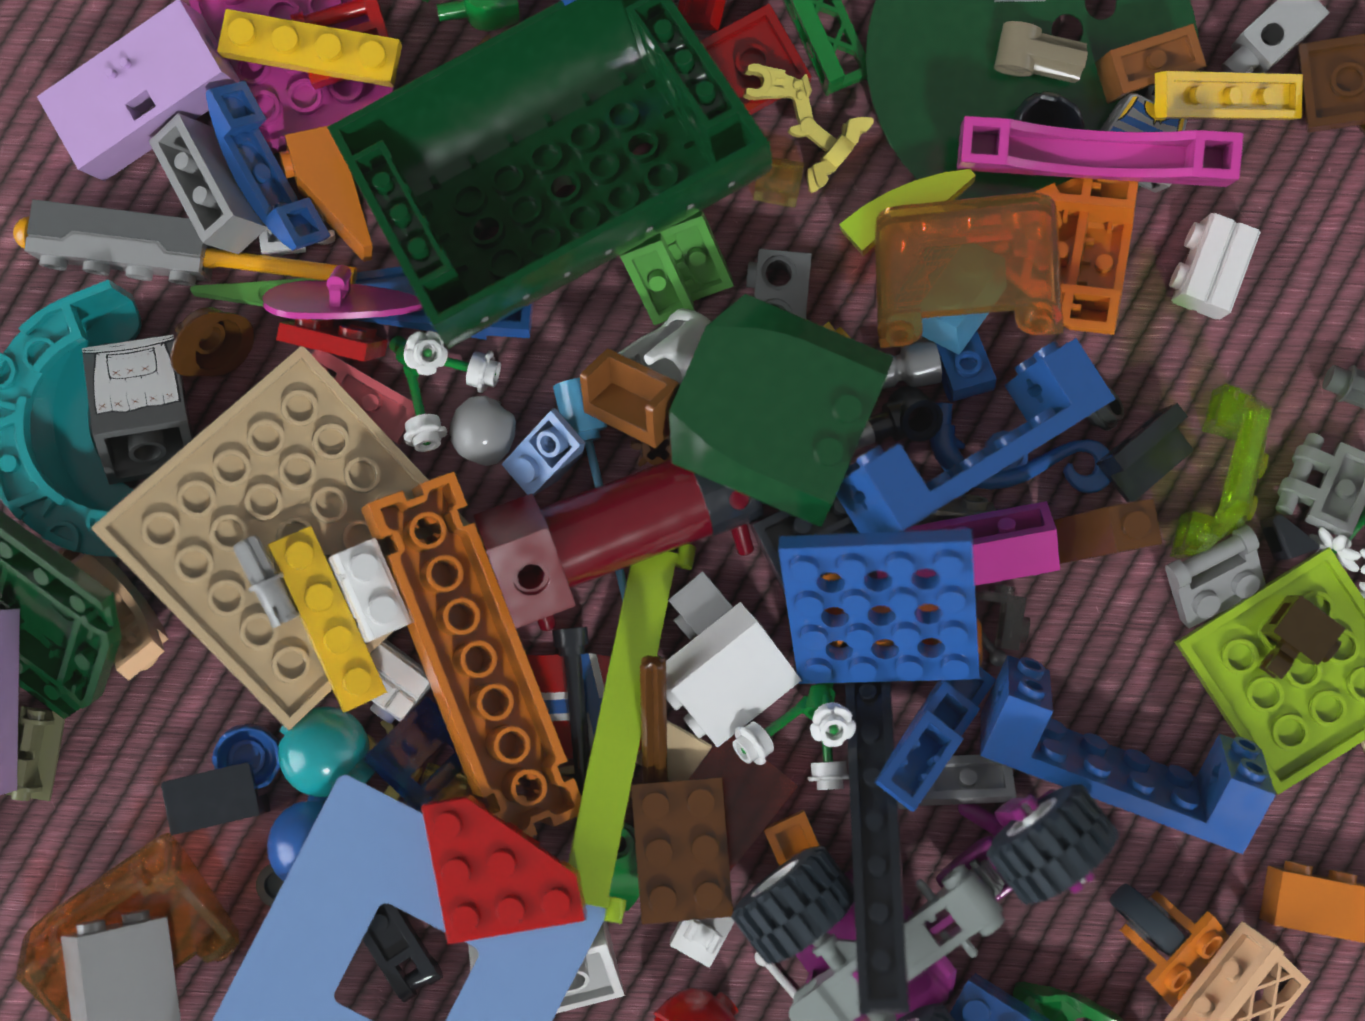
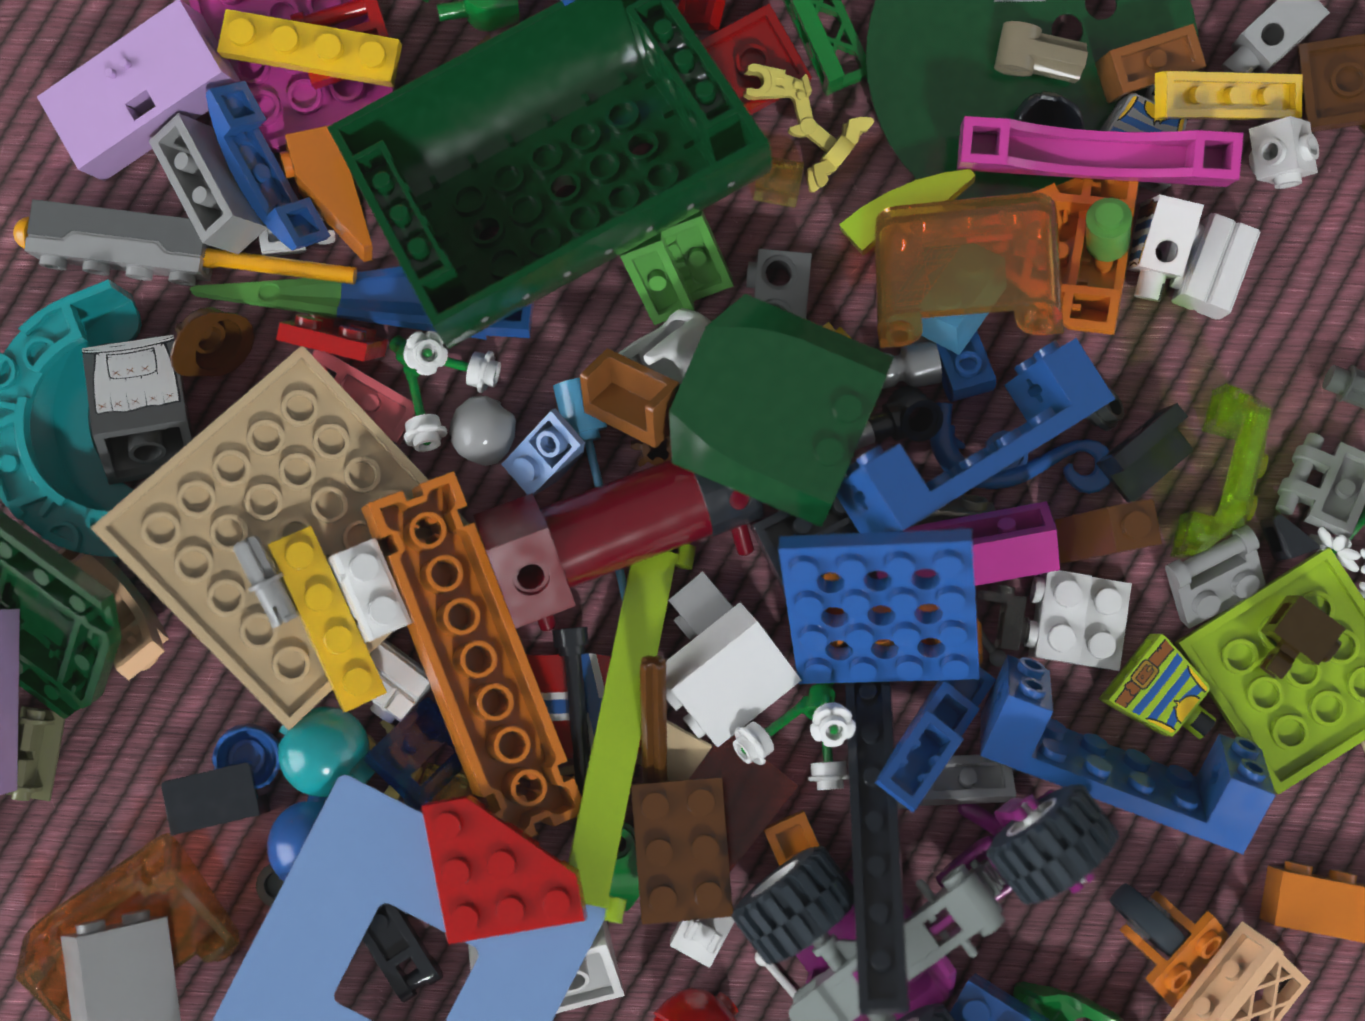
(337, 299): dark pink shield -> none
(1078, 619): none -> white plate
(1108, 229): none -> bright green brick
(1160, 690): none -> torso
(1171, 228): none -> white torso
(1283, 152): none -> white brick

